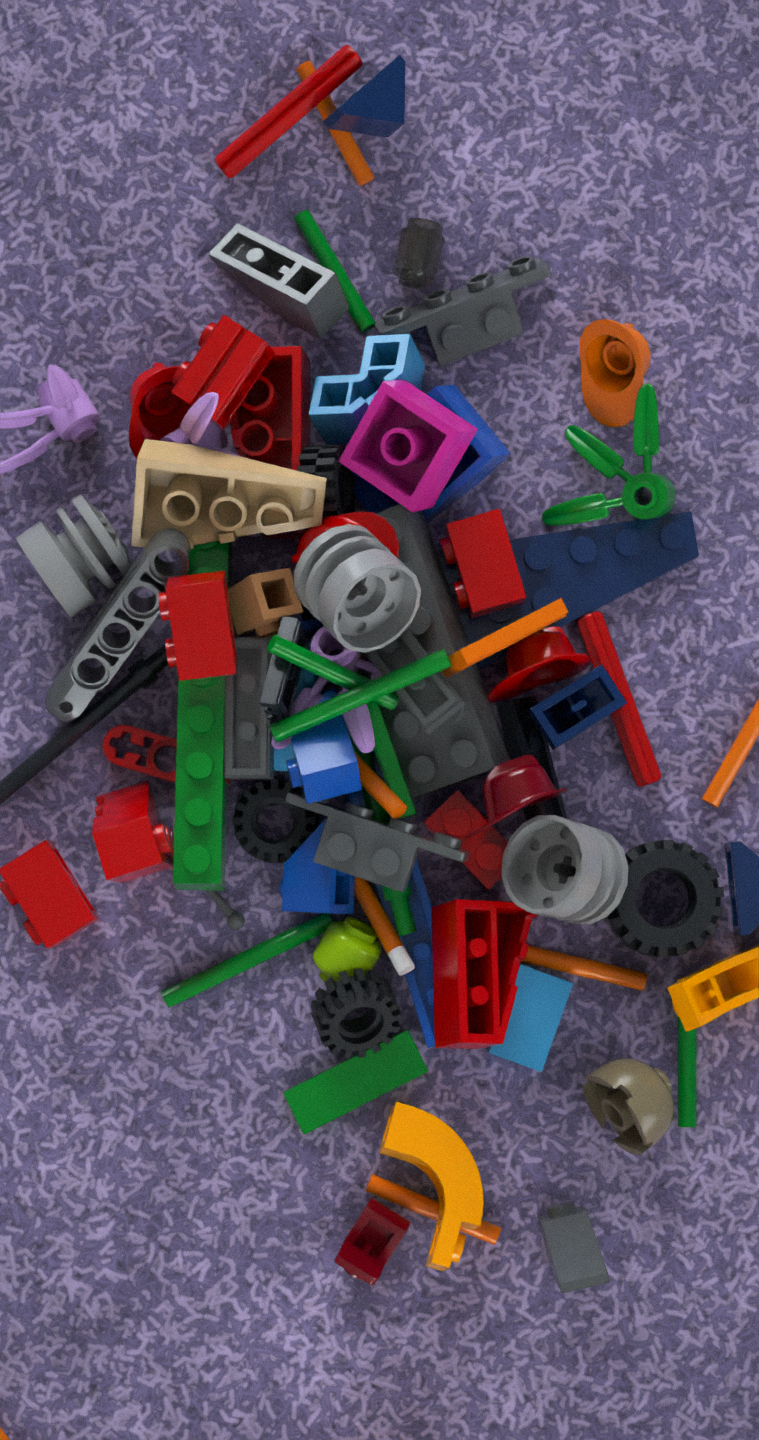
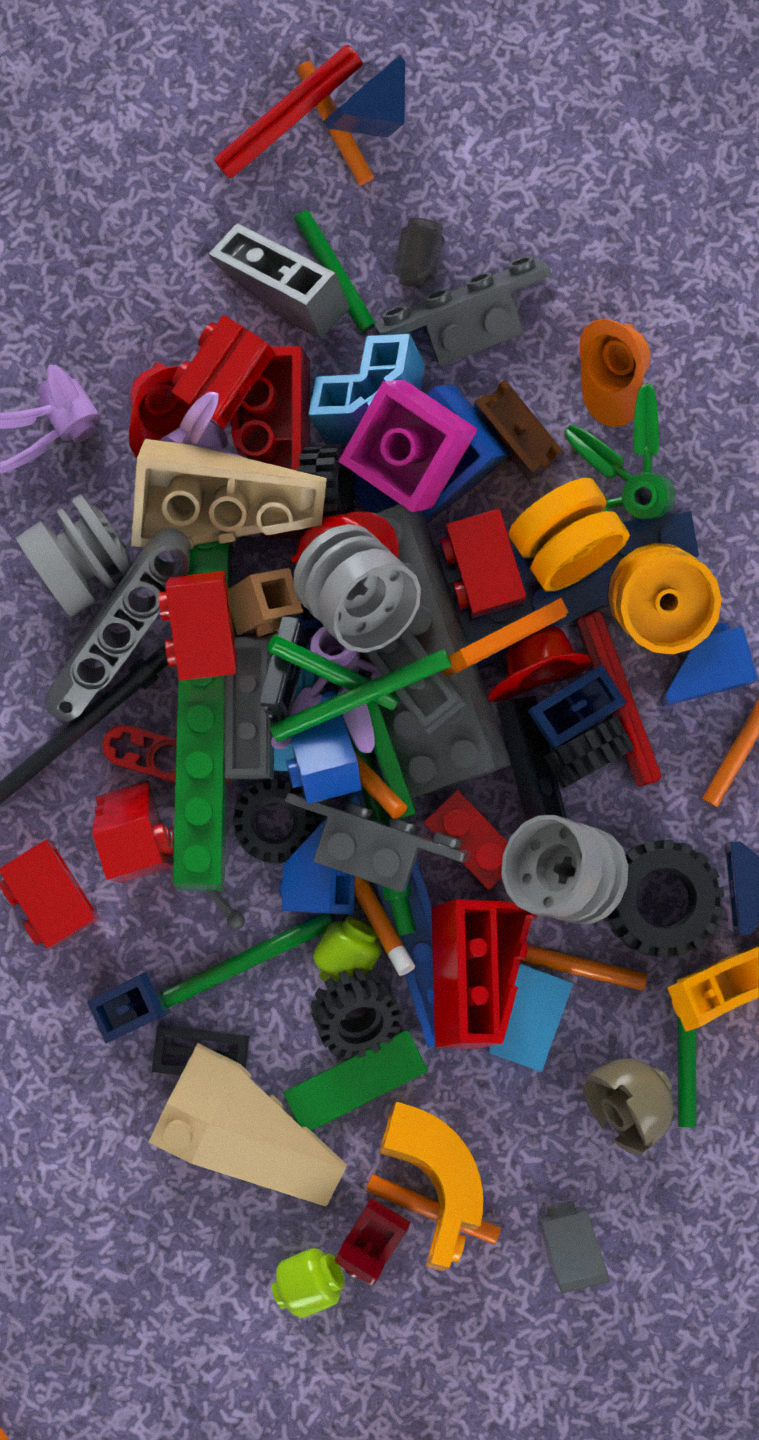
(128, 1006): none -> dark blue slope
(161, 1048): none -> black tile
(236, 1129): none -> tan wedge
(308, 1283): none -> lime head
(515, 787): dark red piece -> none
(519, 430): none -> reddish brown hinge
(568, 534): none -> light orange wheel
(589, 752): none -> black tyre
(670, 624): none -> light orange wheel
(712, 666): none -> blue slope

